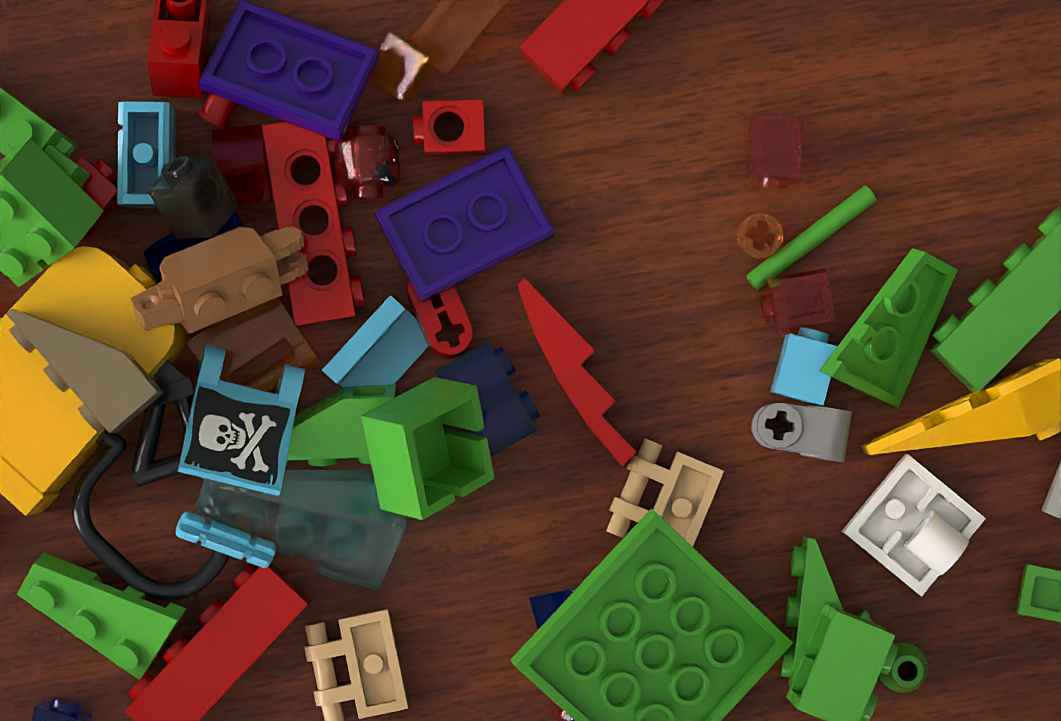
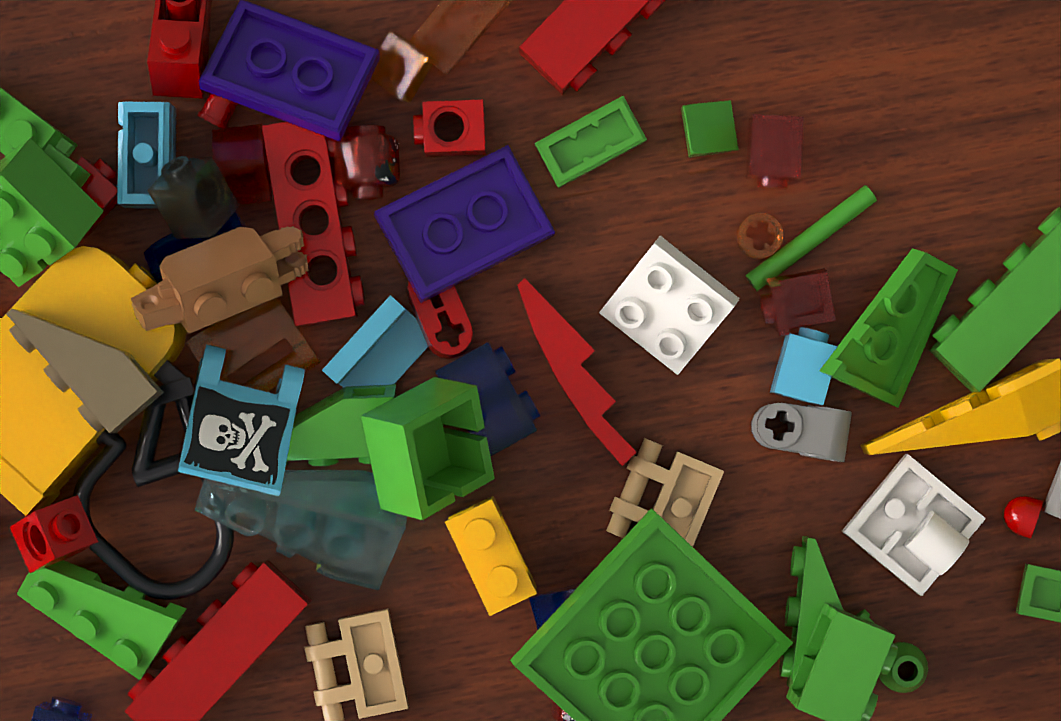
(53, 534): none -> red brick
(225, 539): medium azure axle -> none
(491, 555): none -> yellow window
(590, 142): none -> bright green plate
(669, 305): none -> white plate
(709, 128): none -> bright green slope
(1022, 515): none -> red hinge

